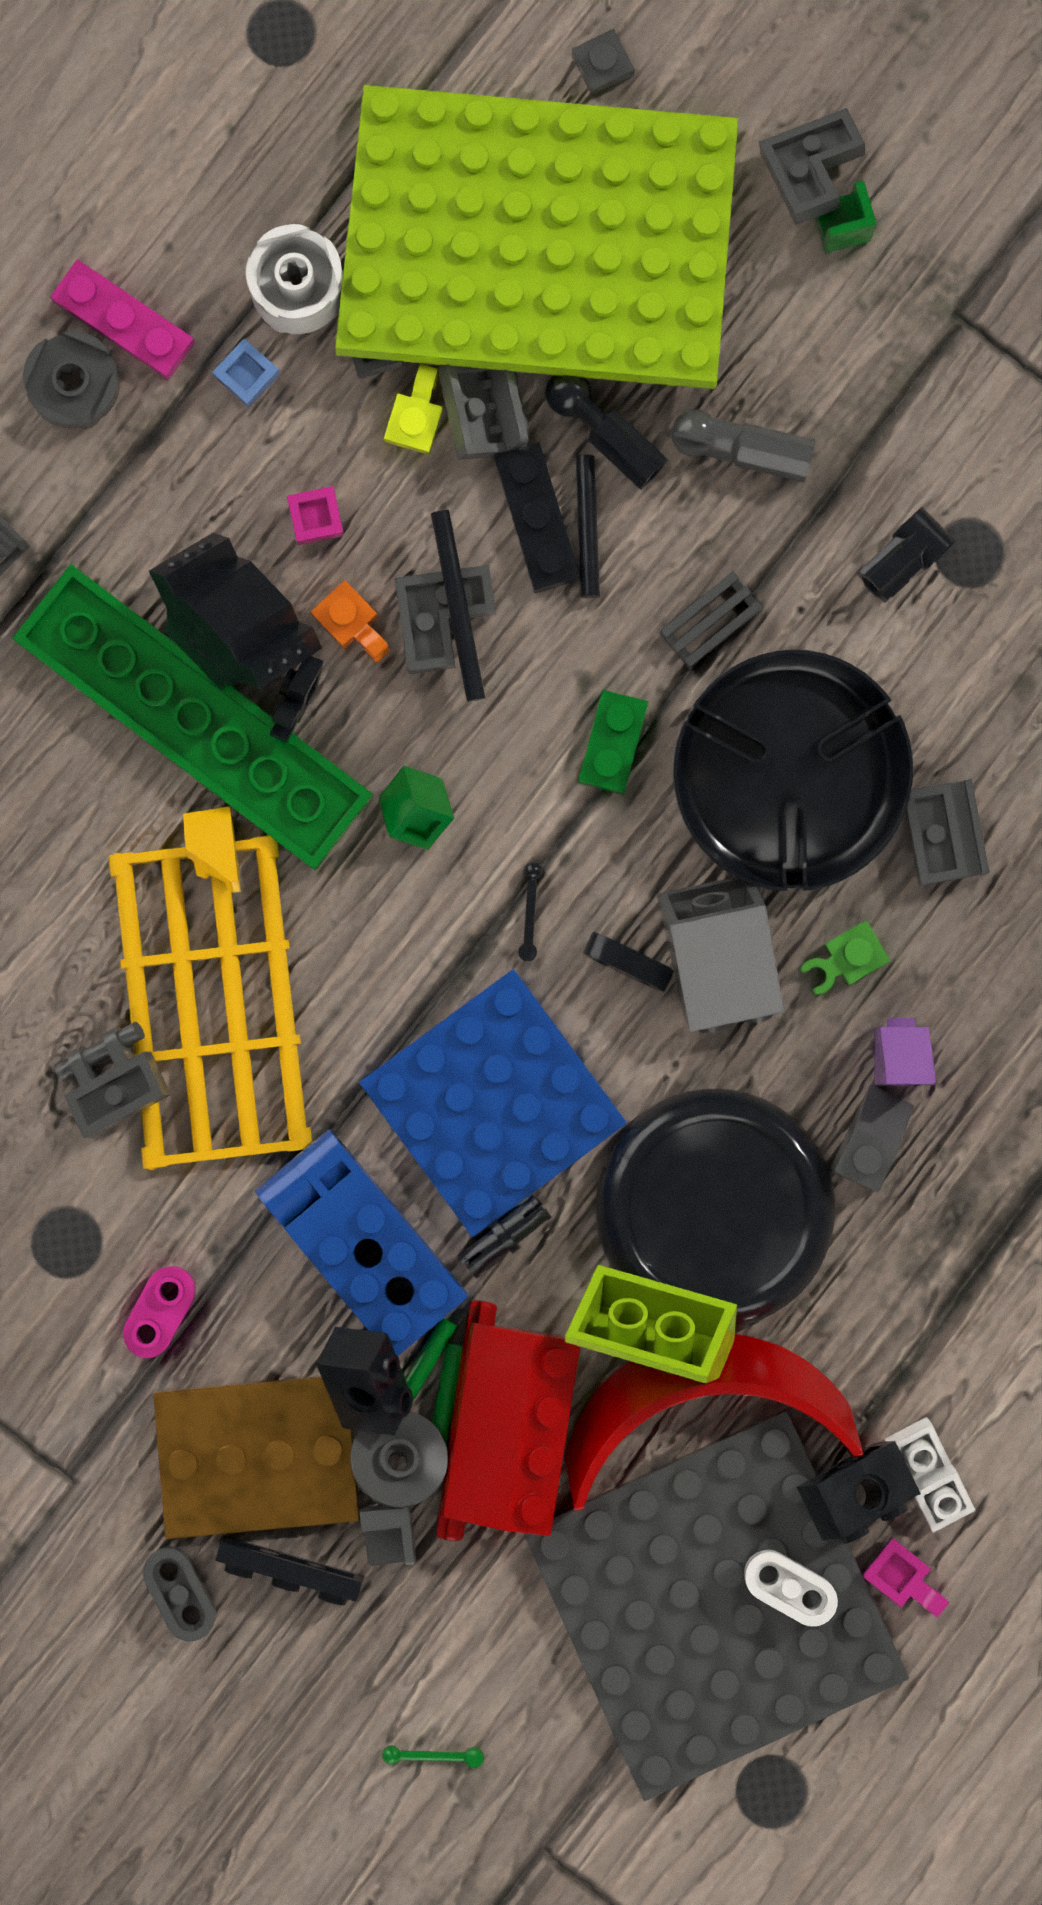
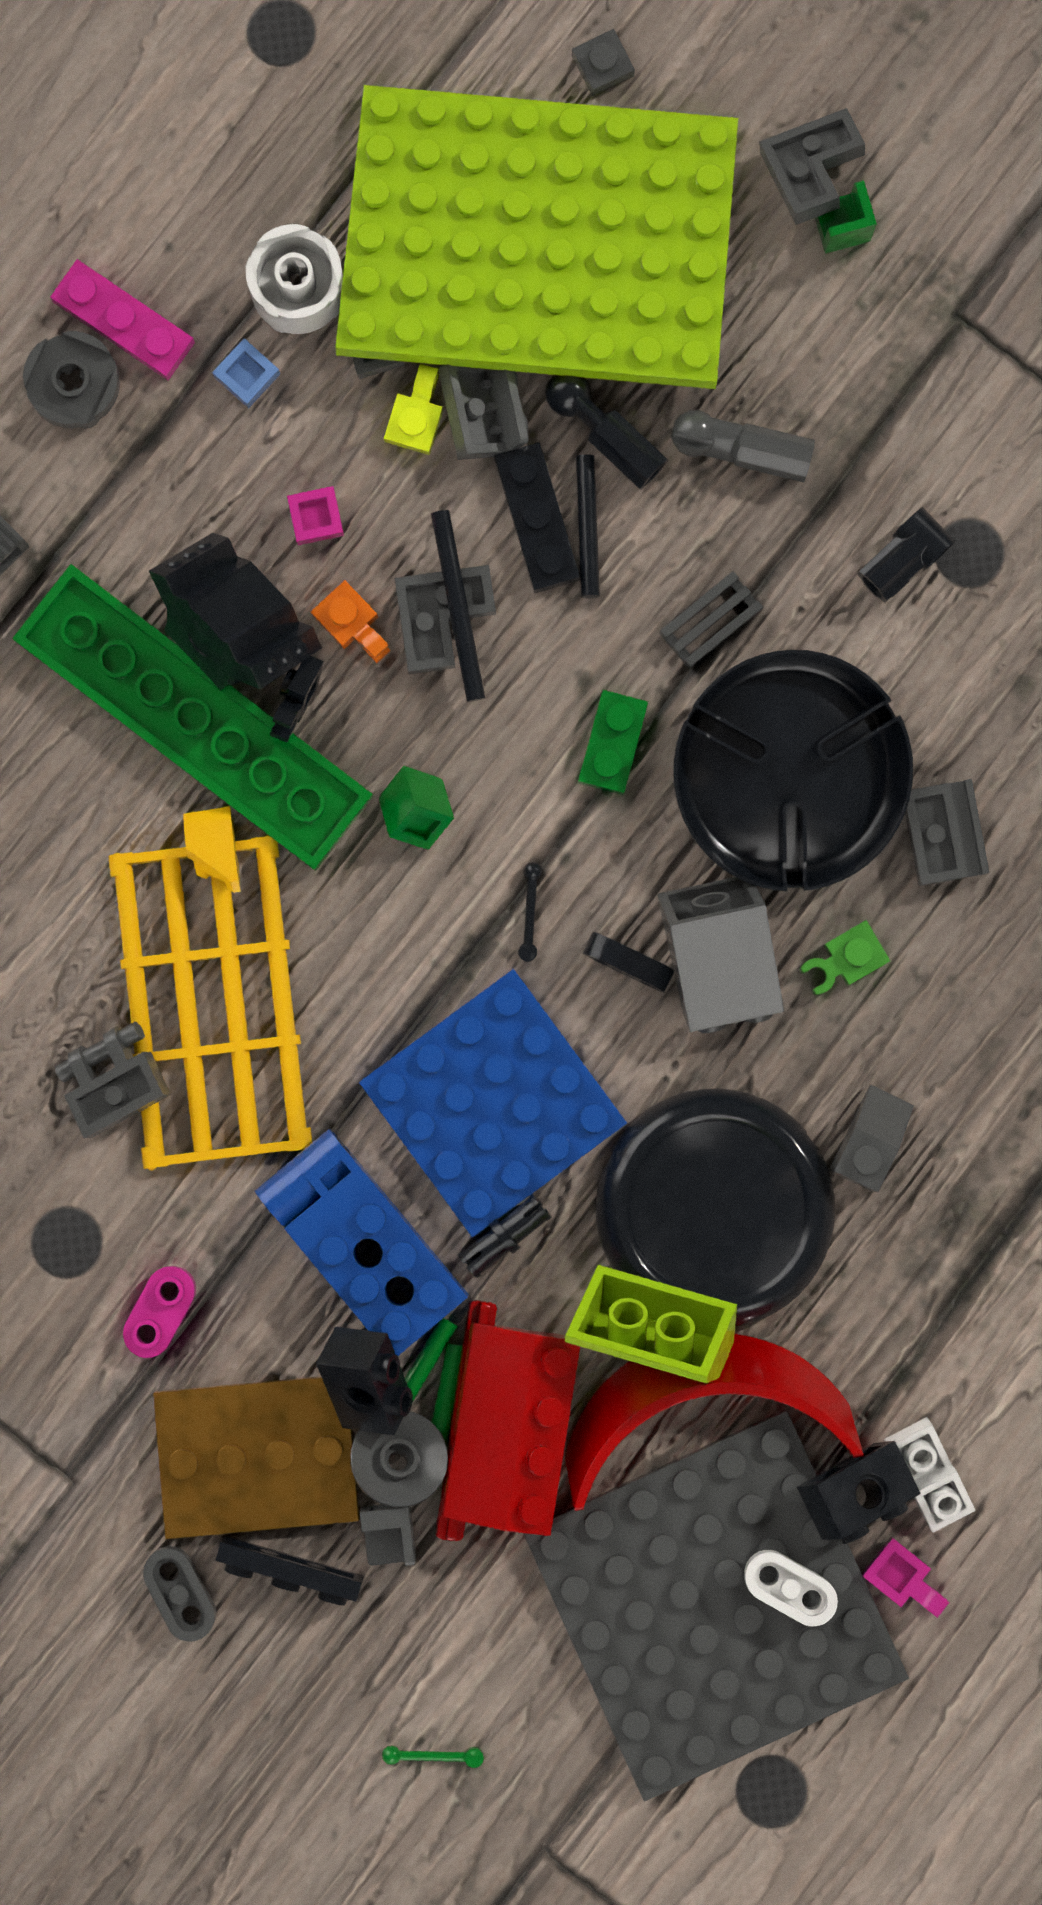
(903, 1054): medium lavender slope -> none

